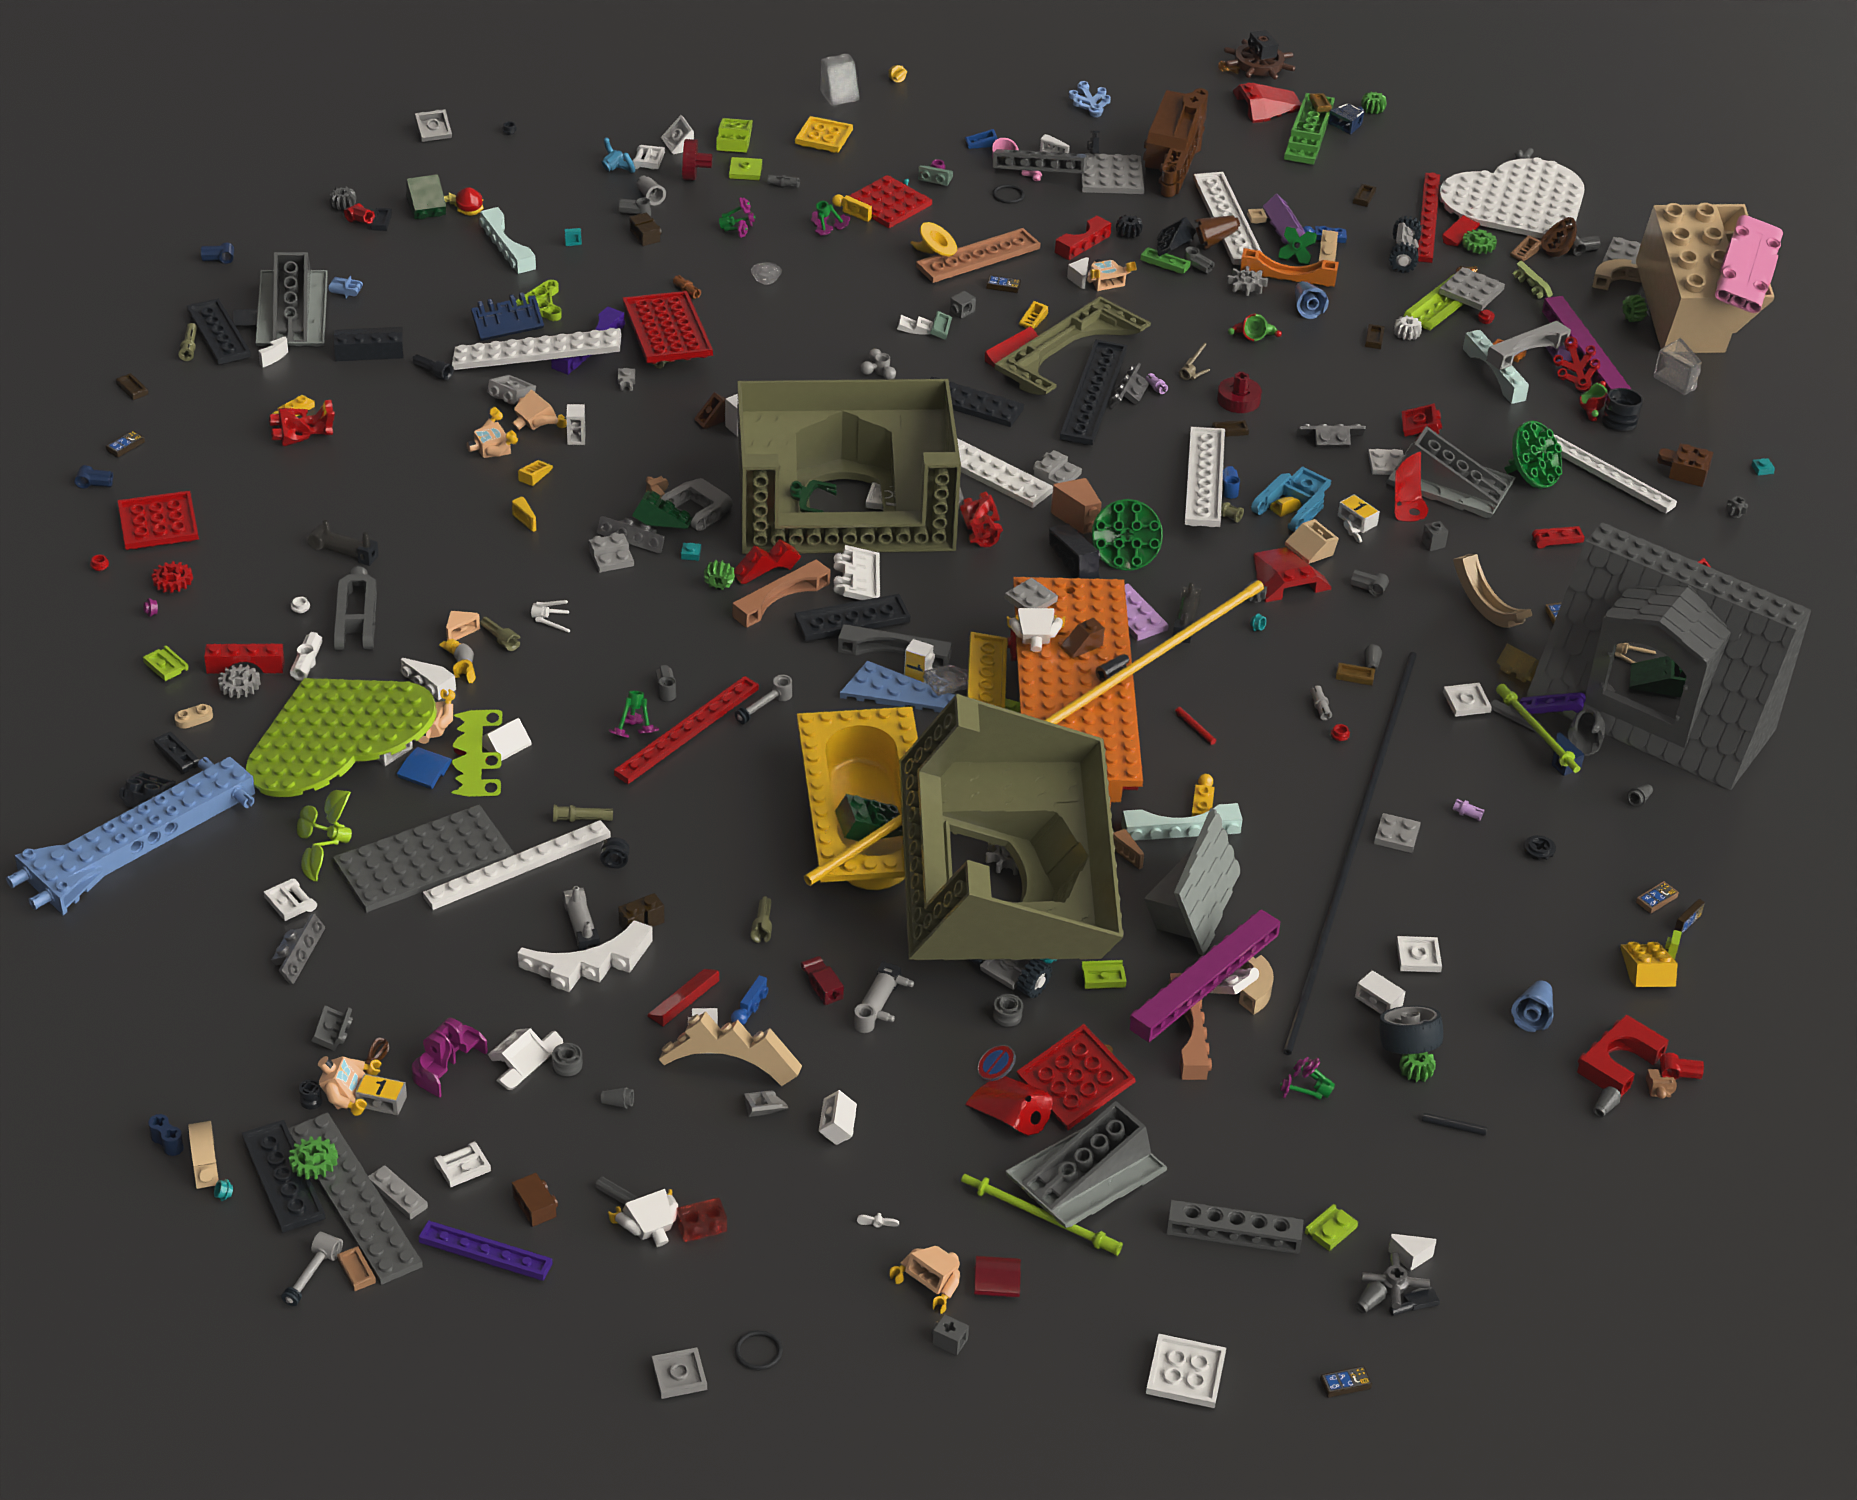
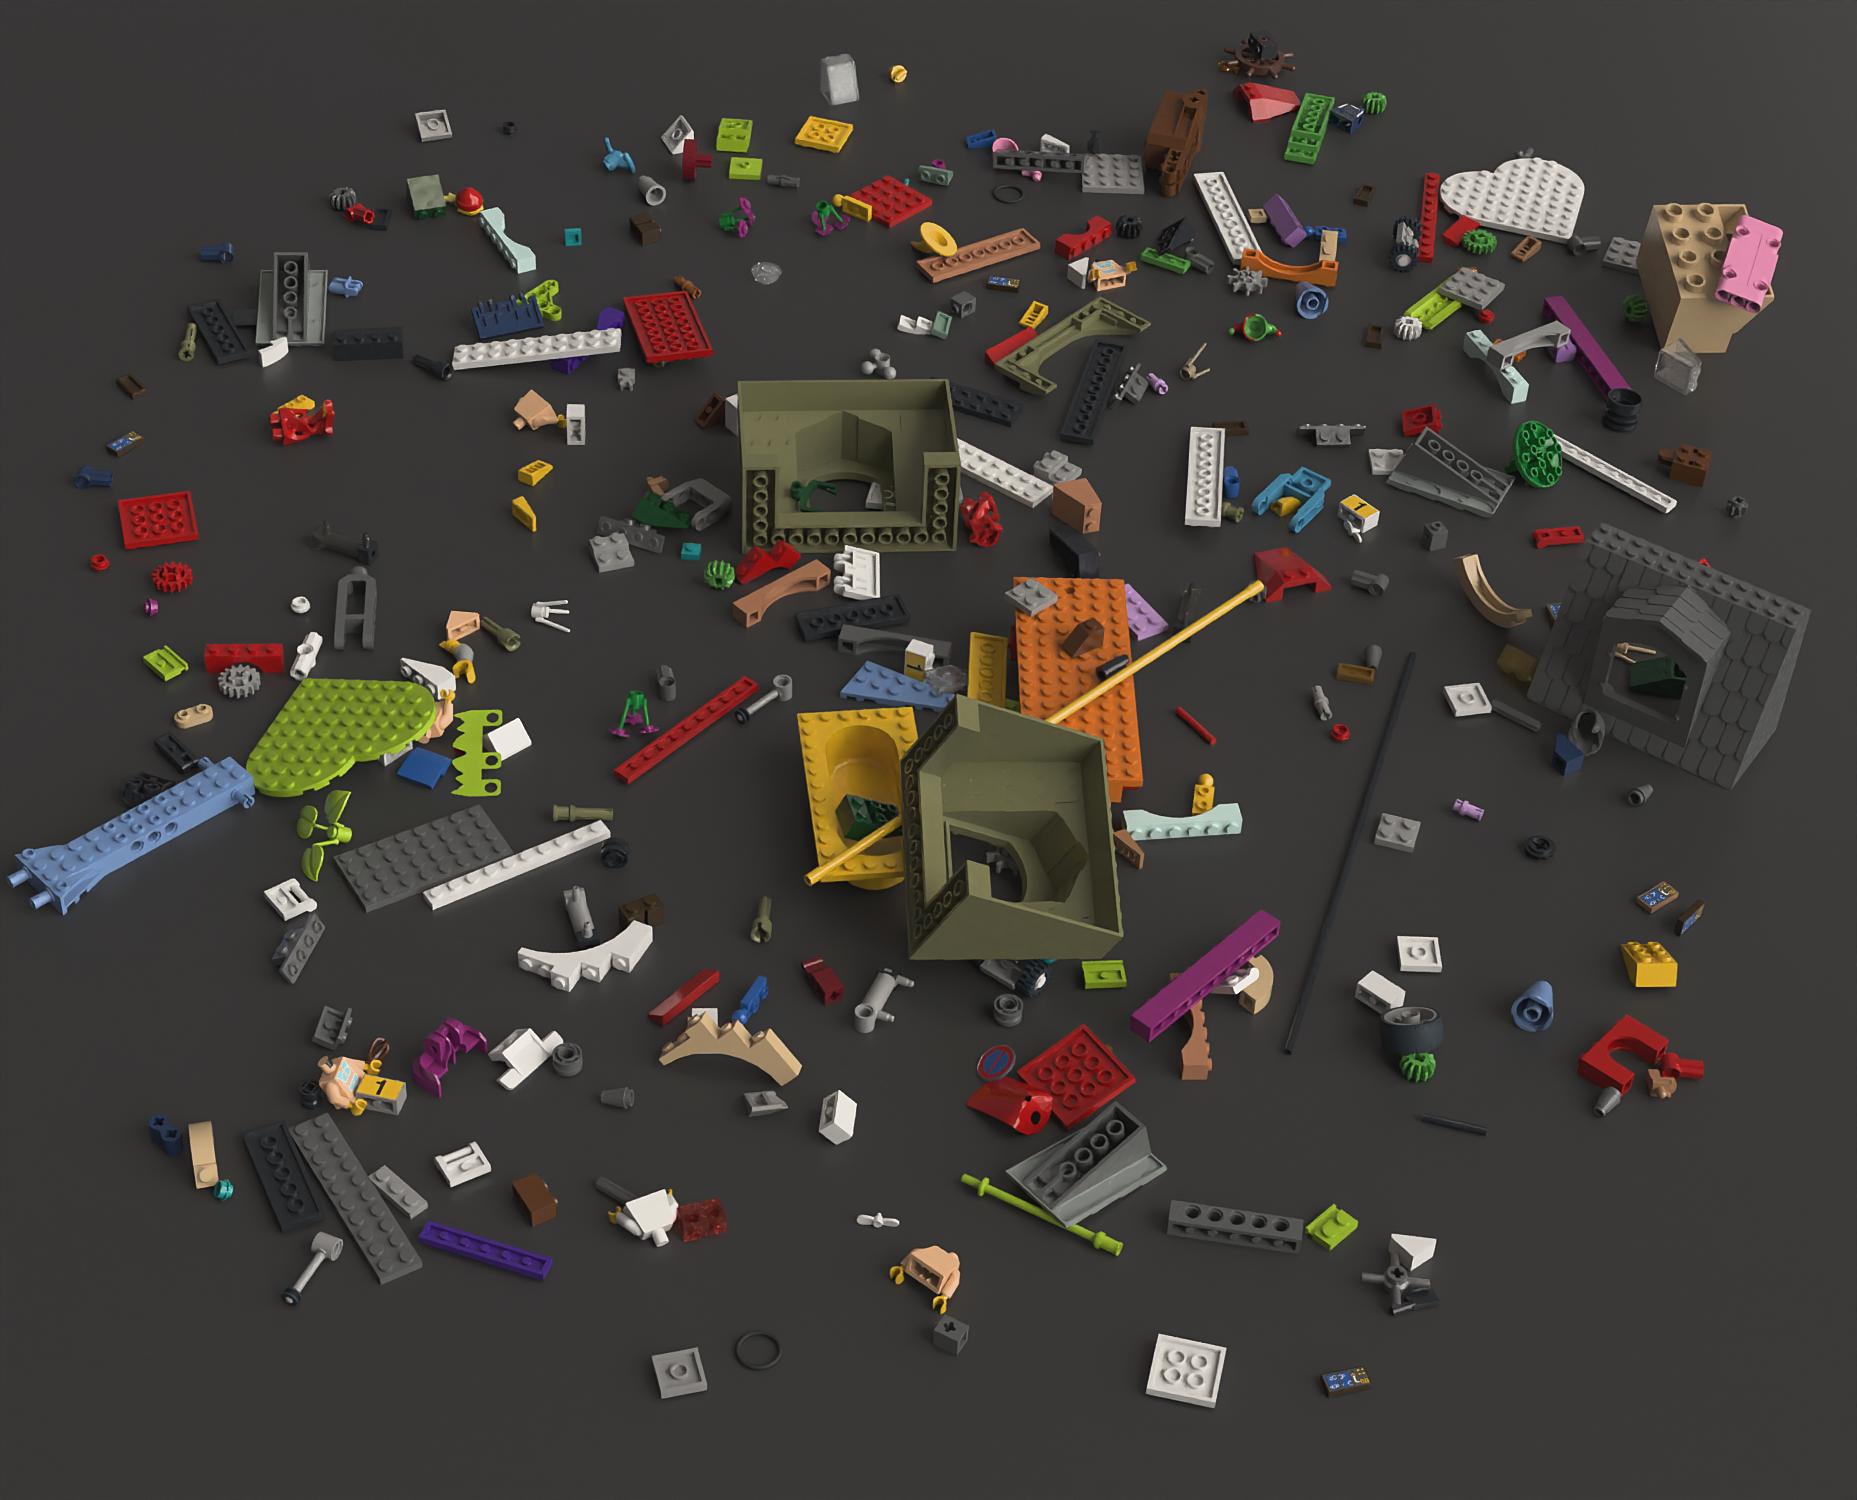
(313, 1157): bright green gear -> none
(356, 1268): medium nougat tile -> none
(491, 438): light nougat torso -> none
(509, 388): light grey plate -> none
(635, 207): dark grey piece -> none
(652, 159): white plate -> none
(997, 1276): dark red slope -> none
(1036, 626): white torso -> none
(1095, 109): light blue plant -> none
(1127, 534): green bracket -> none
(1197, 888): light grey piece -> none
(1215, 229): reddish brown cone -> none
(1233, 393): dark red piece -> none
(1258, 622): teal plate -> none
(1293, 238): green plant -> none
(1312, 541): tan slope -> none
(1320, 102): pearl gold tile -> none
(1322, 1085): plant -> none
(1371, 1296): dark grey cone -> none
(1409, 489): red piece -> none
(1510, 698): lime bar -> none
(1533, 280): yellowish green plate -> none
(1554, 703): dark purple plate -> none
(1557, 230): reddish brown piece -> none
(1577, 365): red plant -> none
(1594, 400): piece -> none
(1615, 270): tan arch -> none
(1673, 943): lime plate -> none
(1763, 466): teal plate -> none

